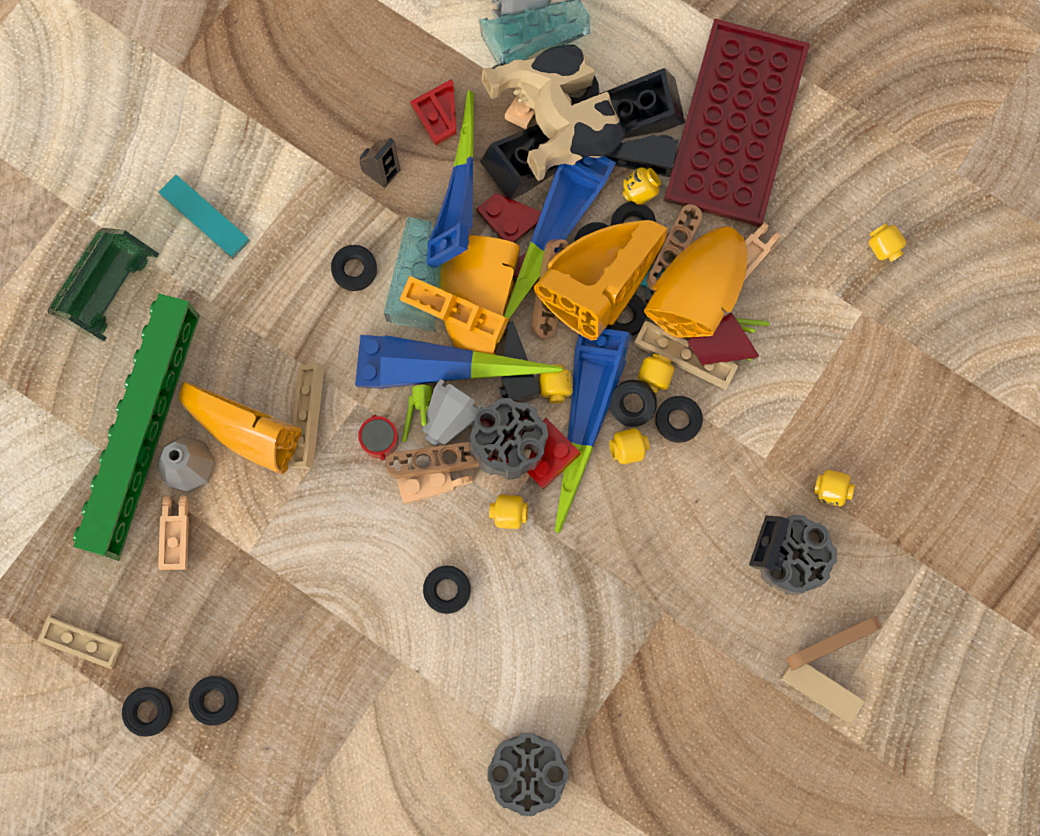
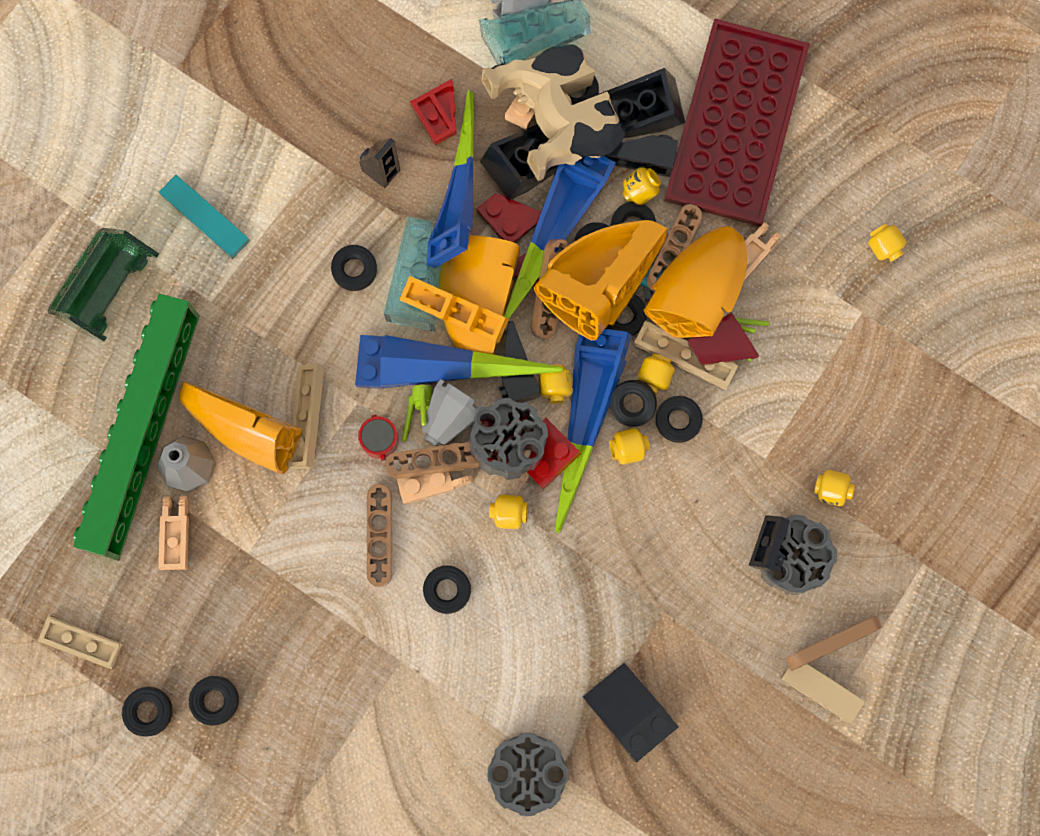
(383, 535): none -> medium nougat beam
(630, 712): none -> black slope

